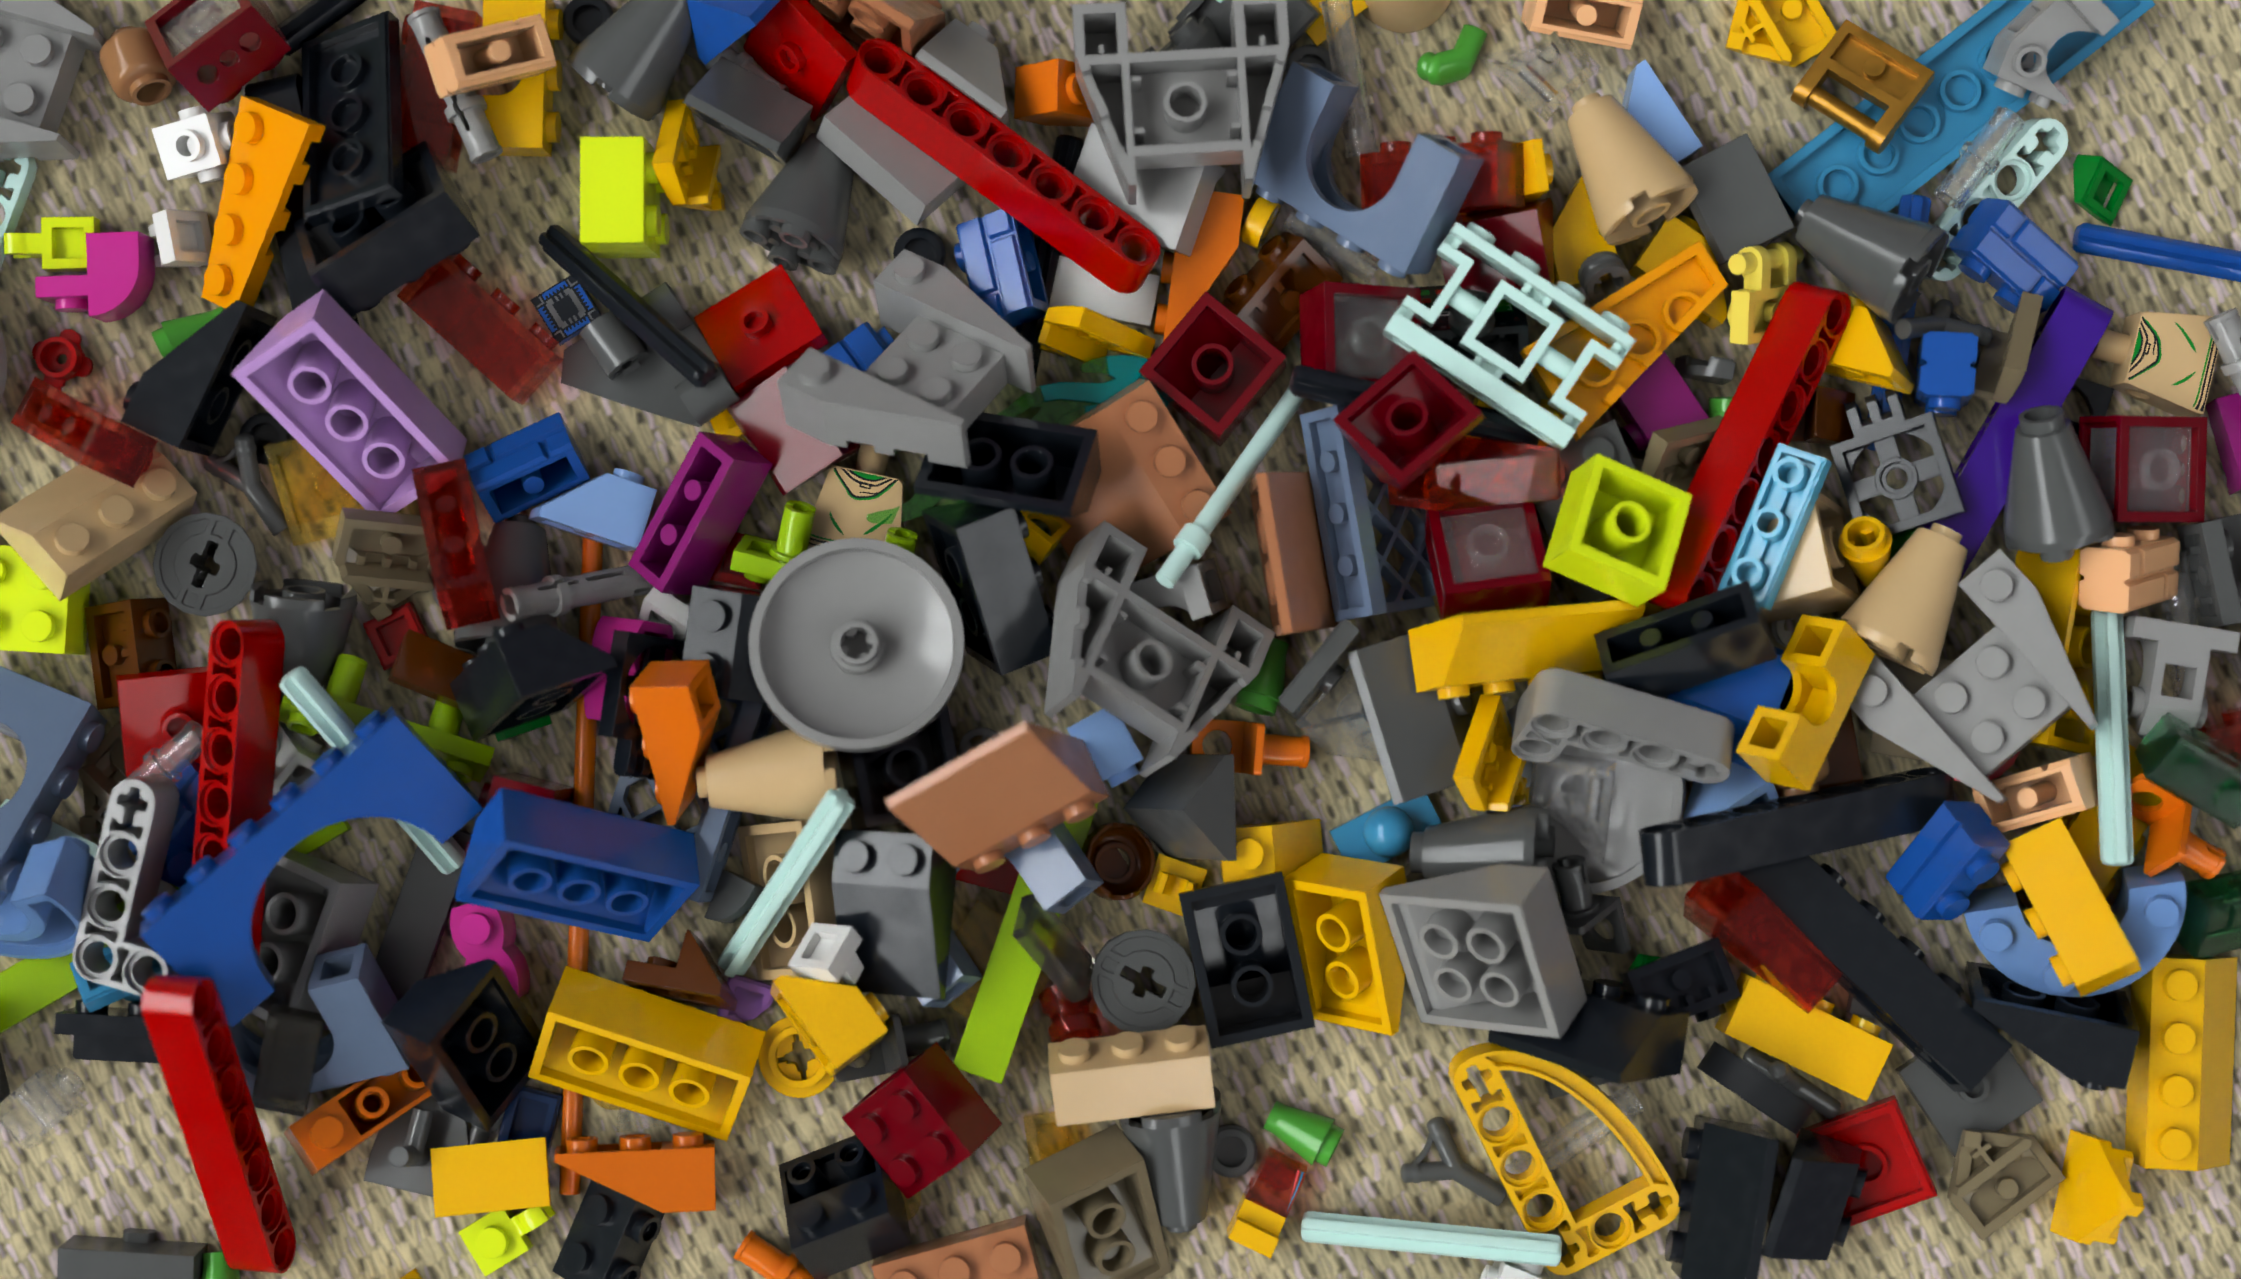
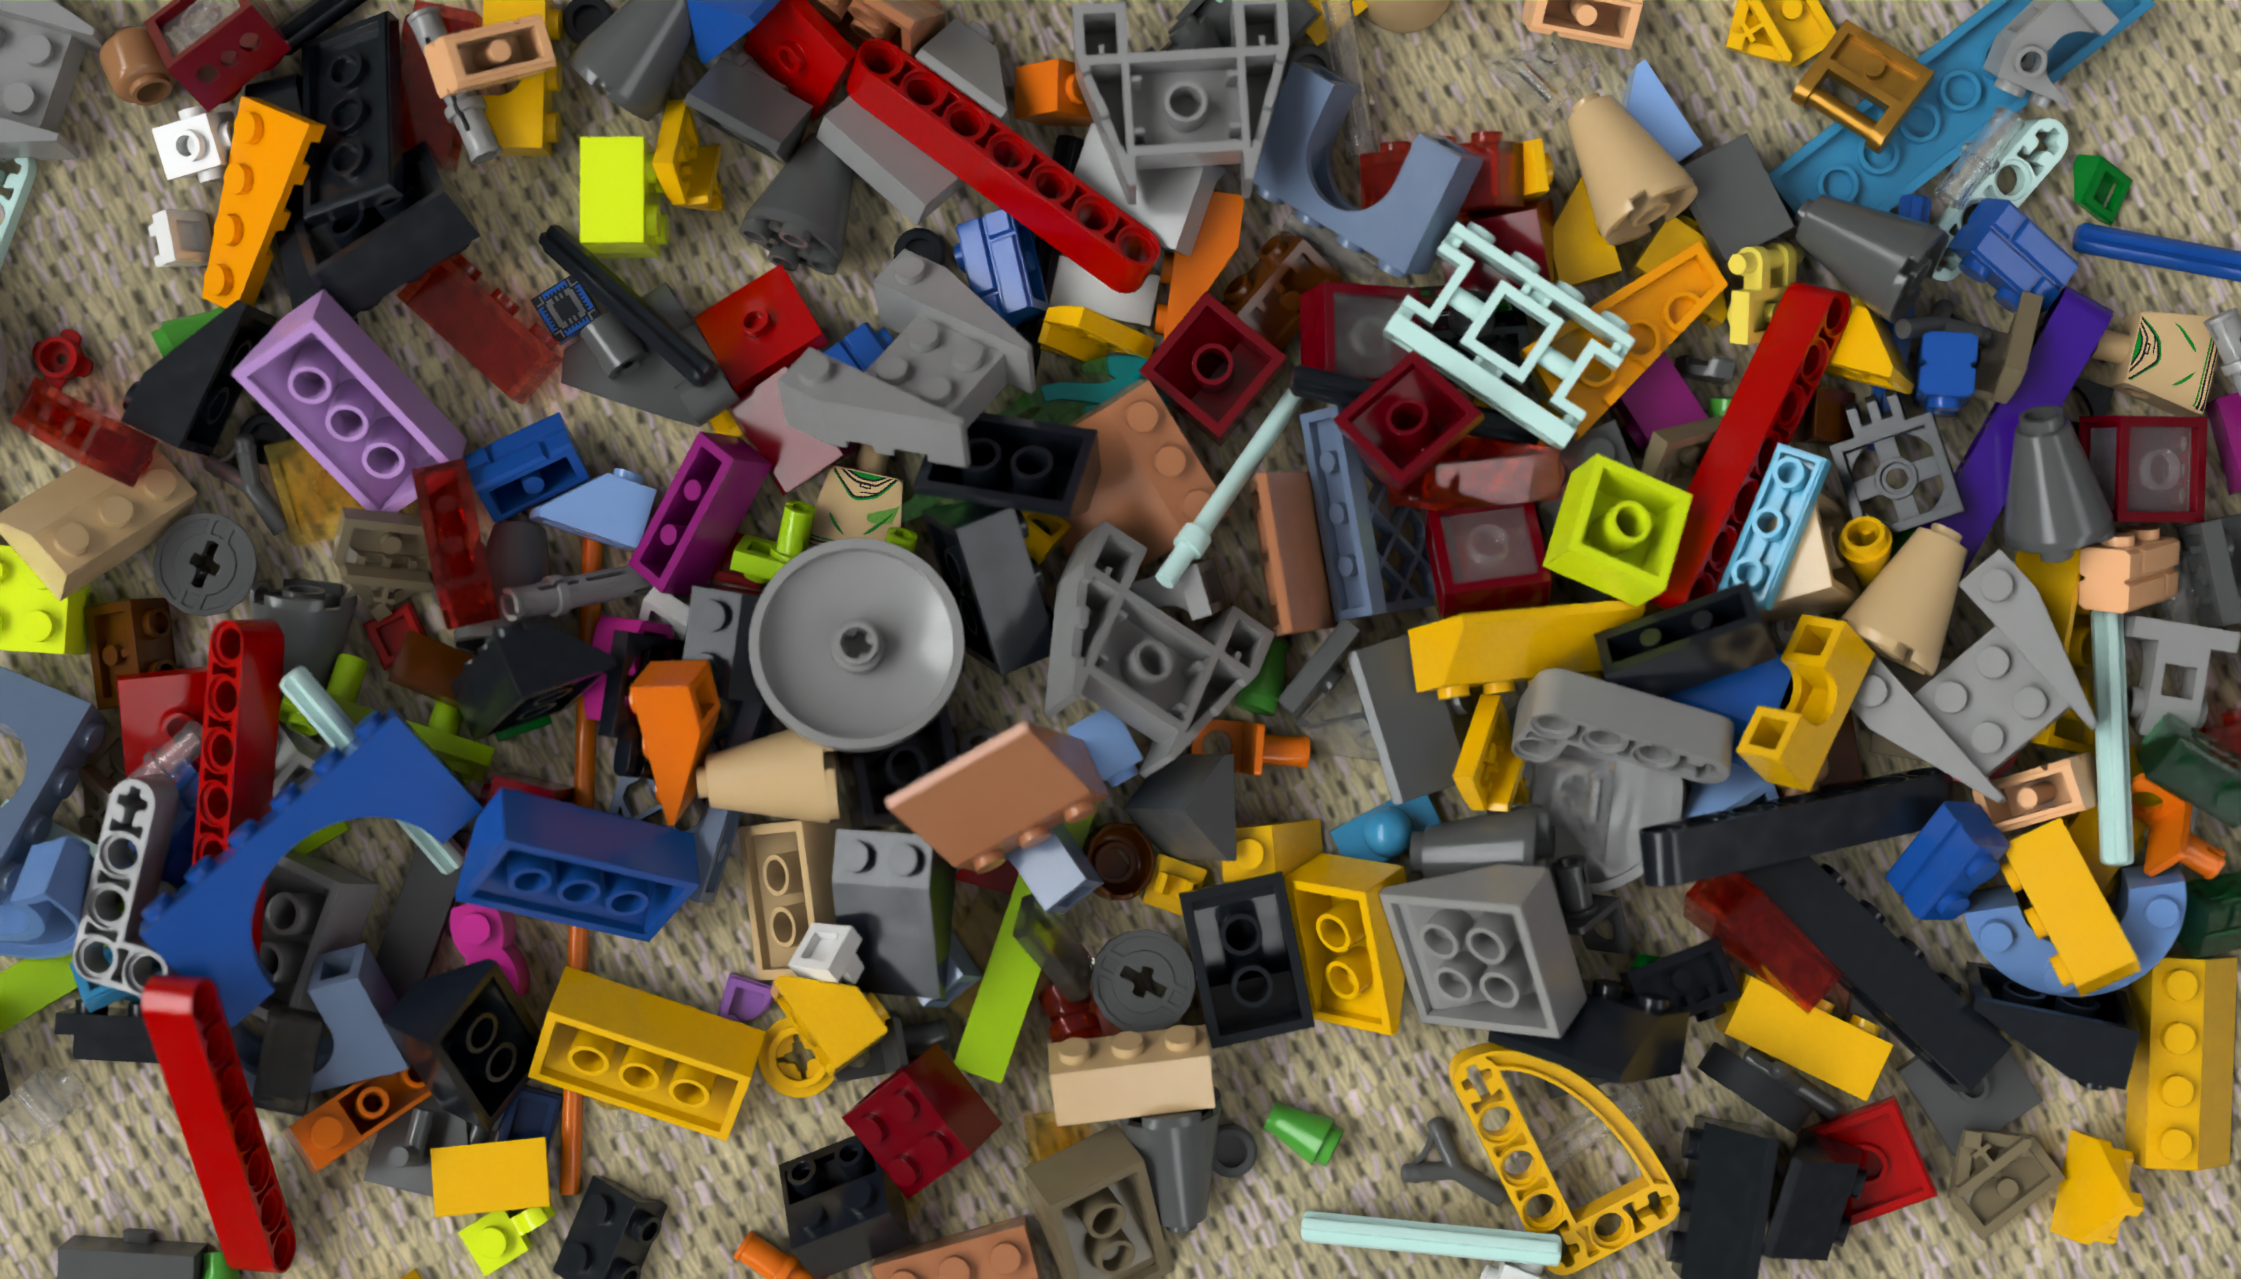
(59, 243): neon yellow plate -> none
(116, 278): dark pink brick -> none
(657, 1174): orange slope -> none
(690, 980): reddish brown slope -> none
(732, 897): dark grey tile -> none
(786, 881): light aqua axle -> none
(1259, 222): yellow tile -> none
(1267, 1202): leg -> none
(1455, 63): bright green arm -> none
(1597, 266): dark grey bush -> none

